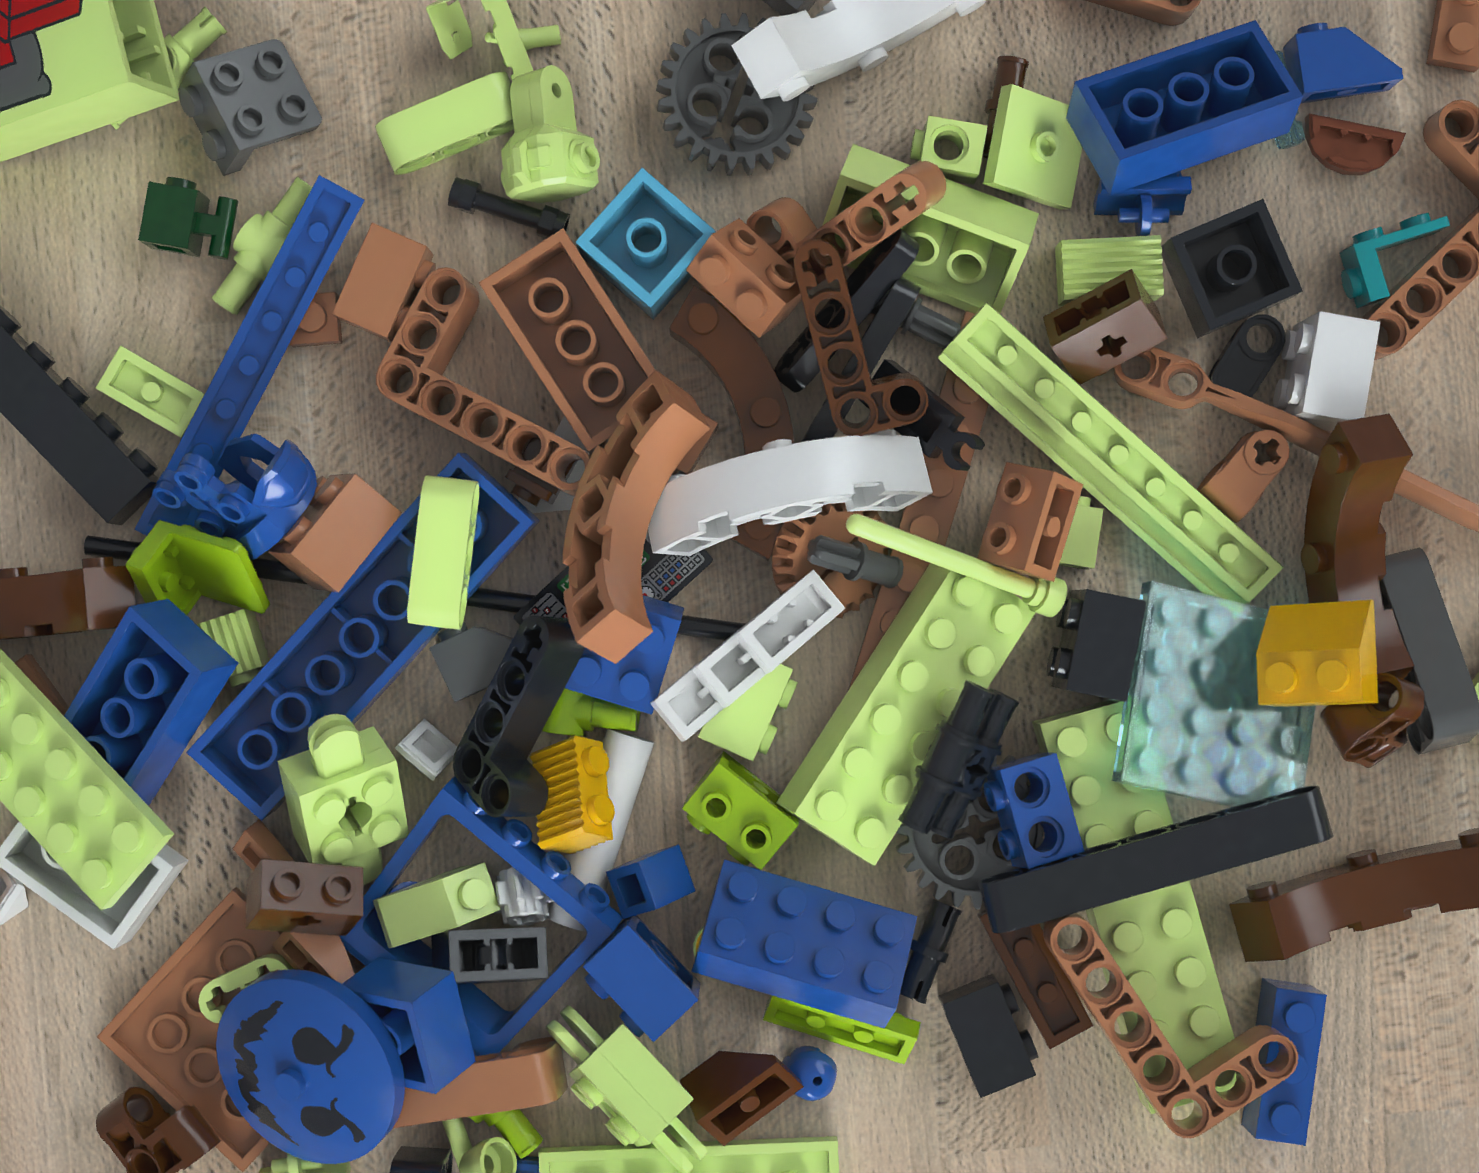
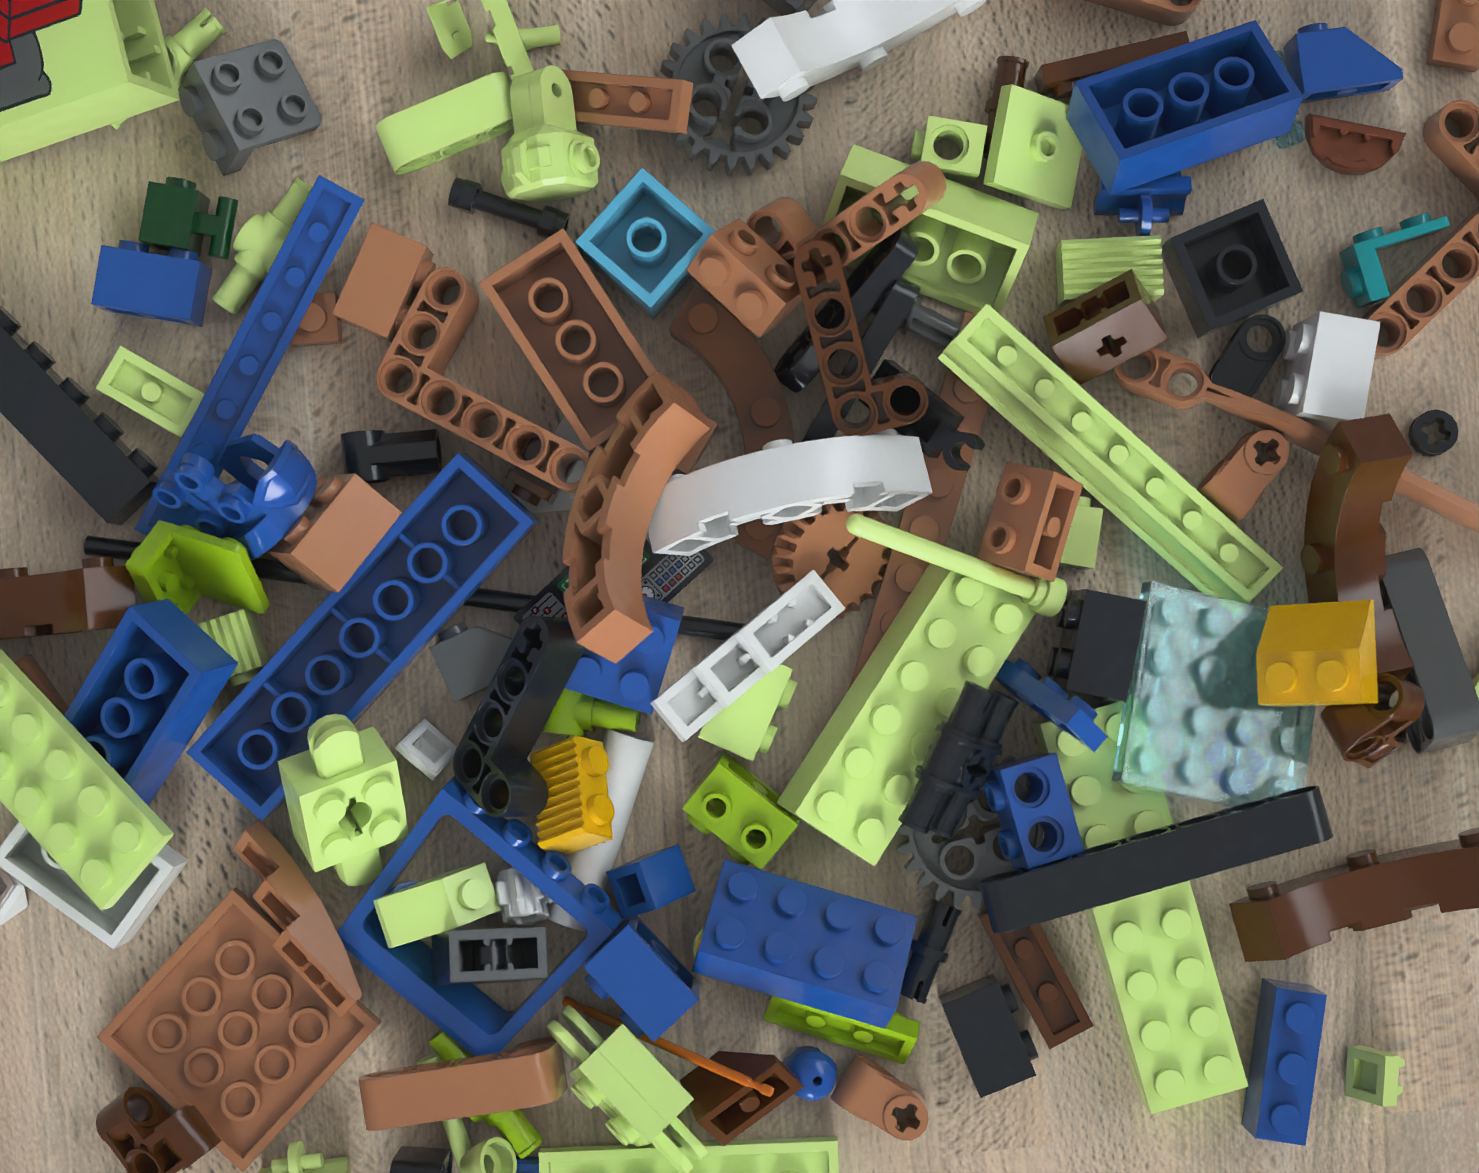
(152, 284): none -> blue brick
(236, 978): yellowish green beam -> none
(304, 897): reddish brown brick -> none
(310, 1066): blue dish -> none
(381, 455): none -> black piece
(423, 1017): blue brick -> none
(443, 552): yellowish green beam -> none
(631, 101): none -> nougat plate
(674, 1049): none -> orange piece
(855, 561): dark grey axle -> none
(873, 1094): none -> nougat piece
(1051, 702): none -> blue plate
(1061, 75): none -> reddish brown plate
(1147, 1040): nougat beam -> none
(1373, 1075): none -> yellowish green tile
(1419, 439): none -> black bush

